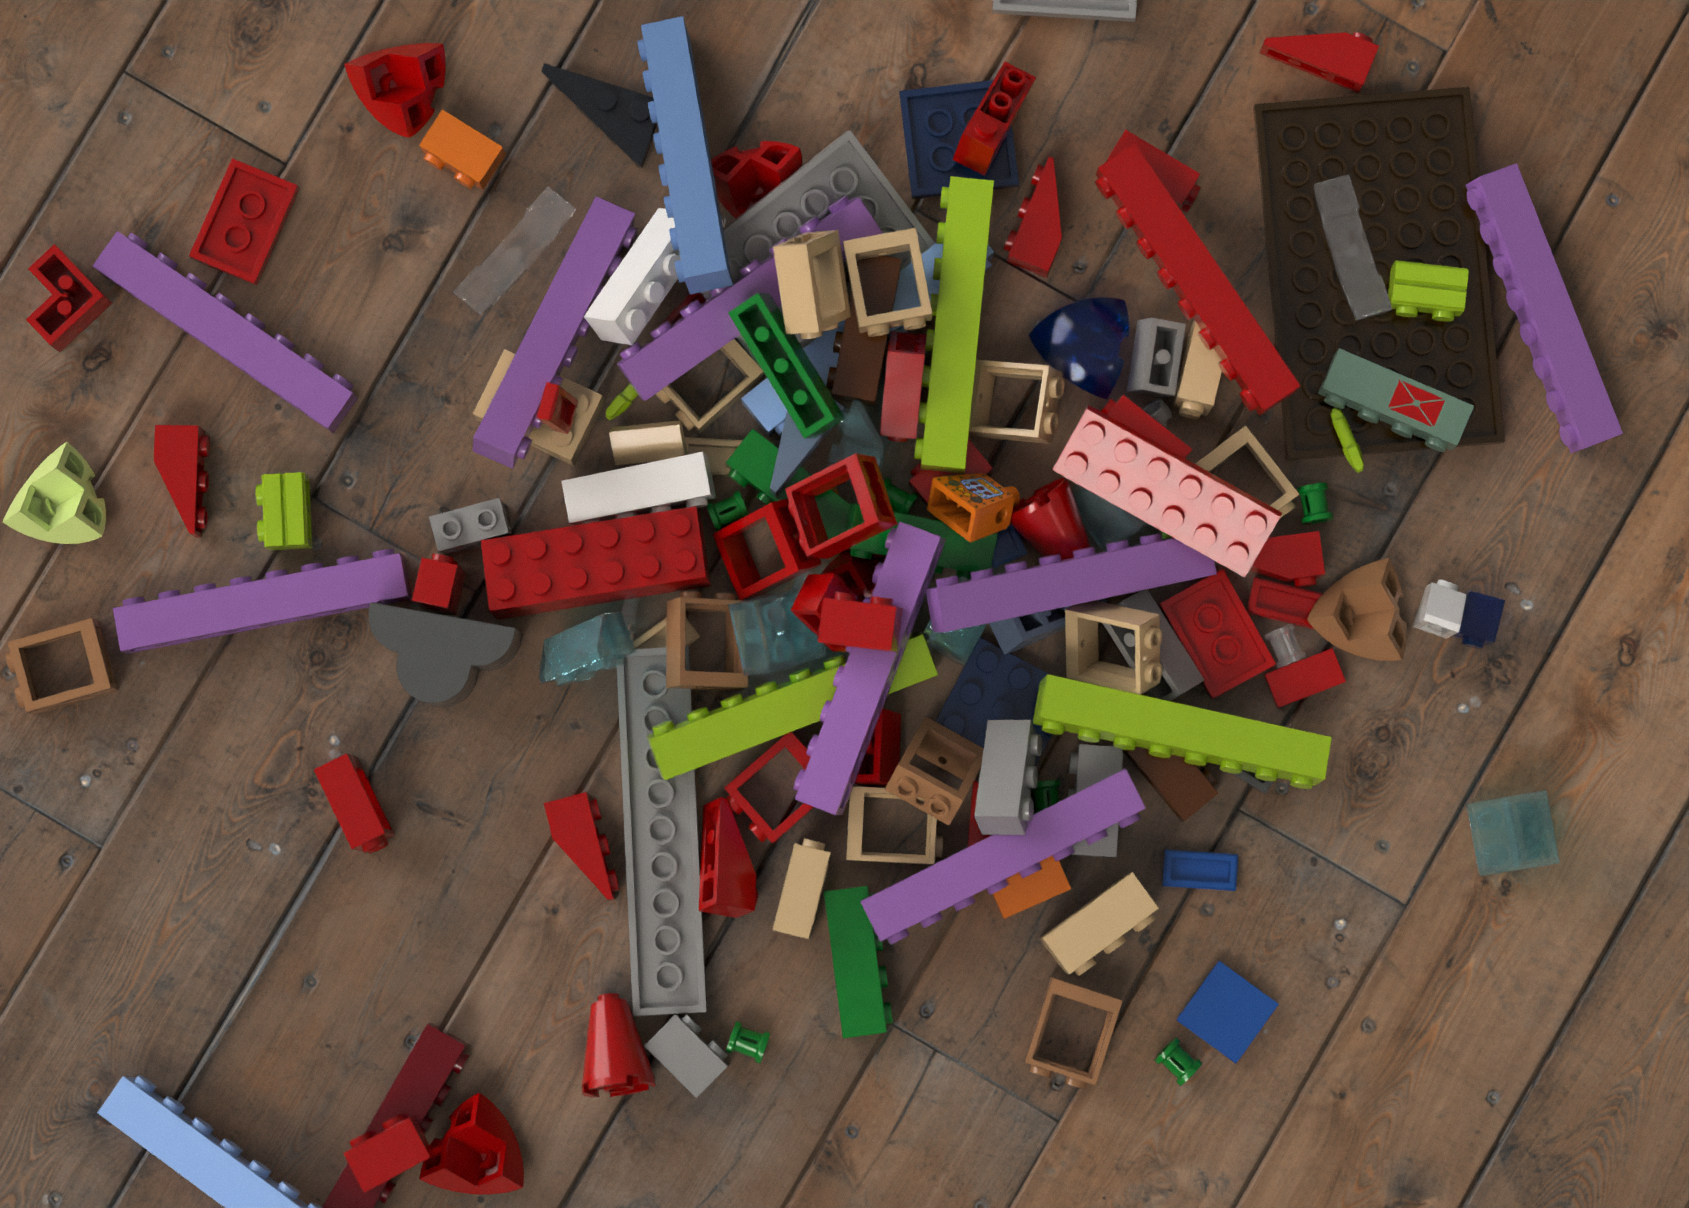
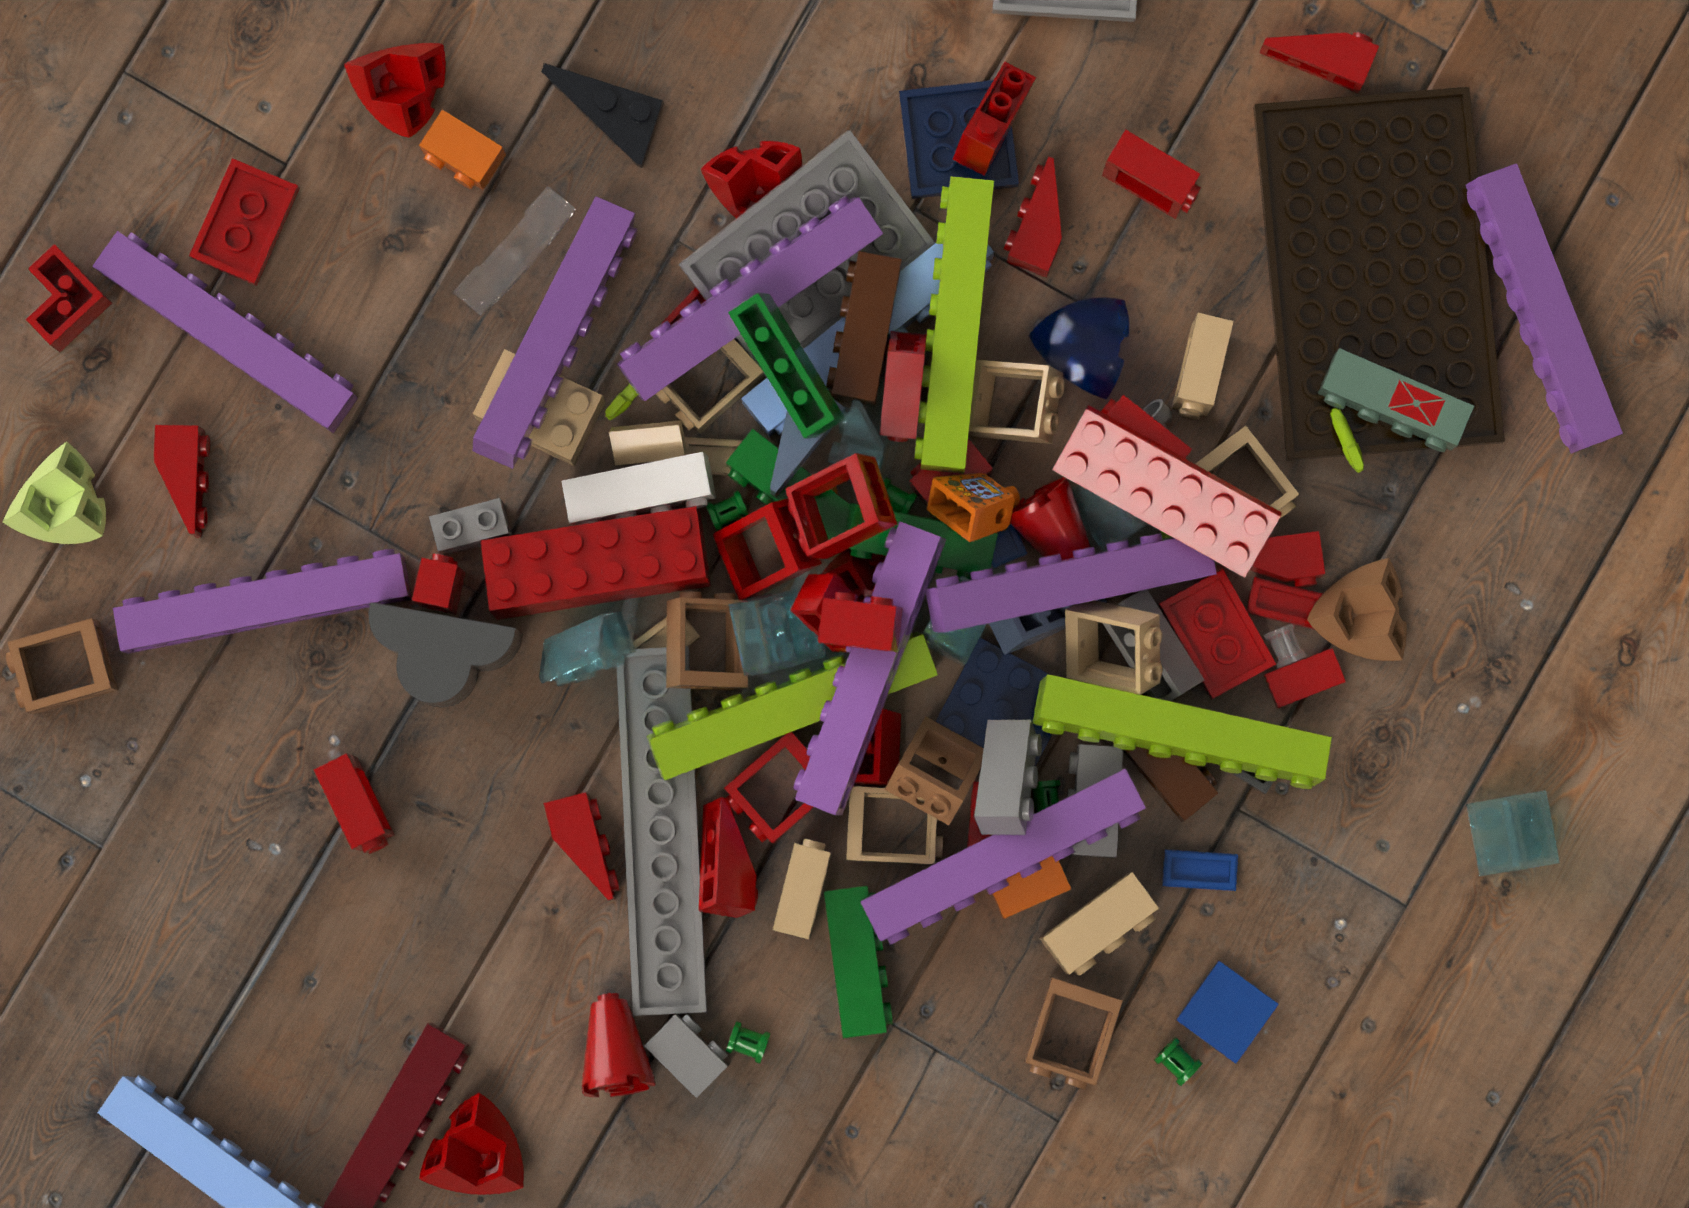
(285, 511): lime brick -> none
(388, 1153): red brick -> none
(557, 408): red tile -> none
(636, 284): white brick -> none
(686, 156): medium blue brick -> none
(812, 283): tan window -> none
(884, 245): tan window -> none
(1156, 357): light grey brick -> none
(1196, 279): red brick -> none
(1314, 503): green bush -> none
(1350, 248): clear slope -> none
(1427, 290): lime brick -> none
(1440, 609): white slope -> none
(1480, 620): clear blue brick -> none

